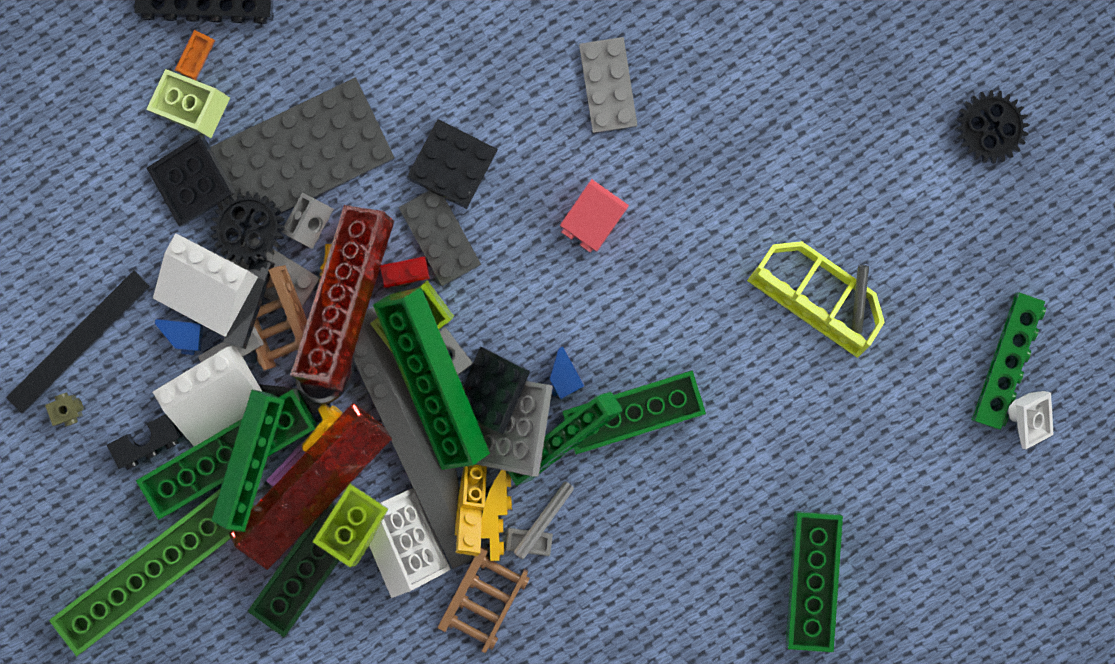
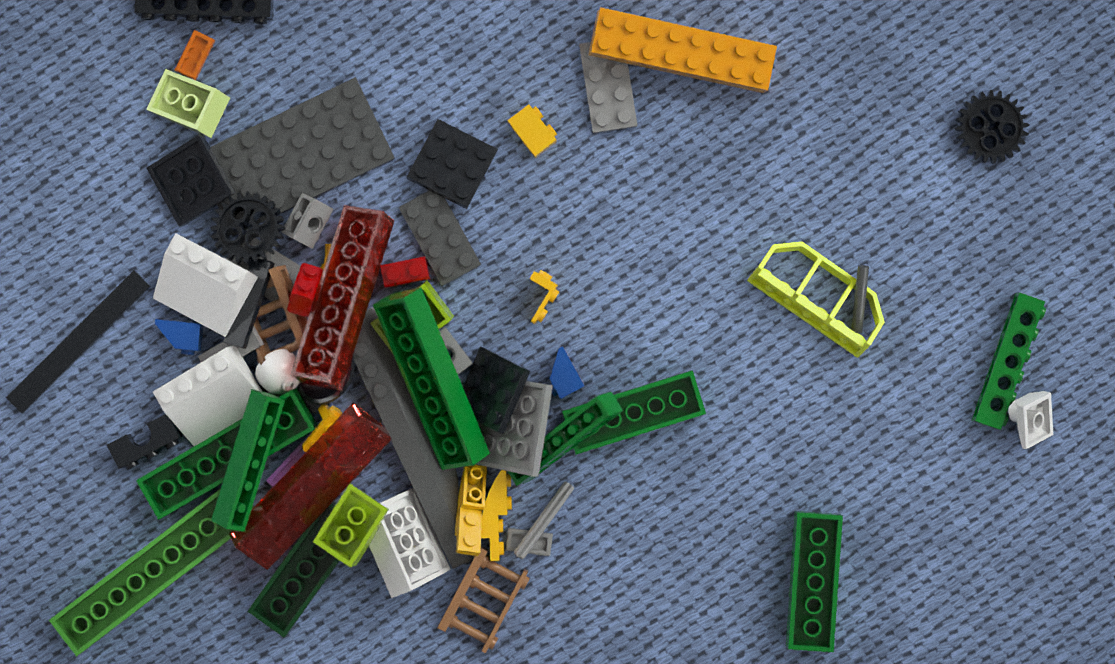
(57, 412): olive brick -> none
(276, 371): none -> white cylinder
(304, 290): none -> red brick
(532, 130): none -> yellow brick
(544, 280): none -> yellow bracket
(593, 216): coral slope -> none
(682, 50): none -> light orange brick

